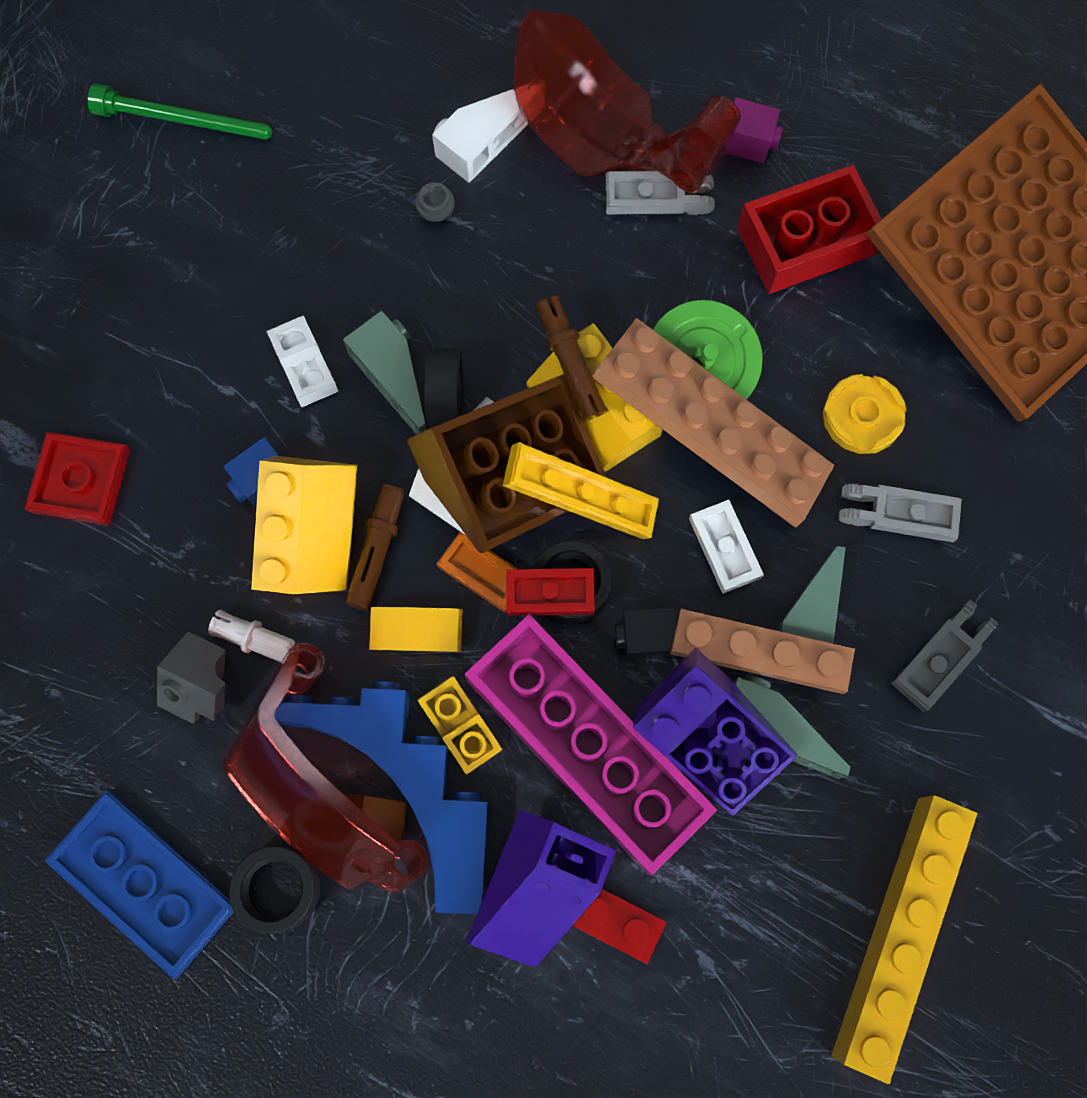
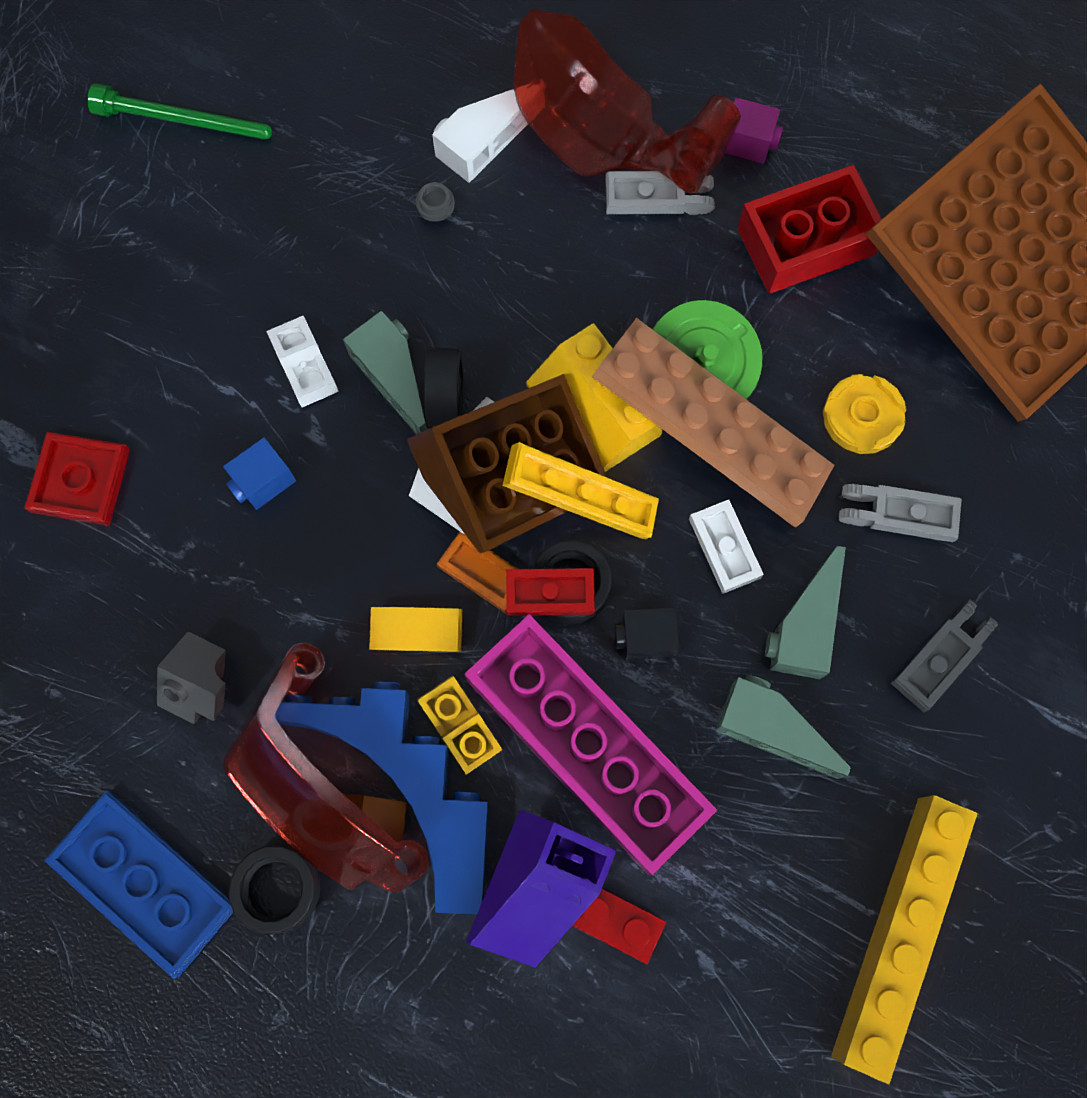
(249, 635): white axle -> none
(303, 525): yellow slope -> none
(380, 530): reddish brown pin -> none
(564, 342): reddish brown pin -> none
(712, 732): dark purple slope -> none
(764, 651): nougat plate -> none

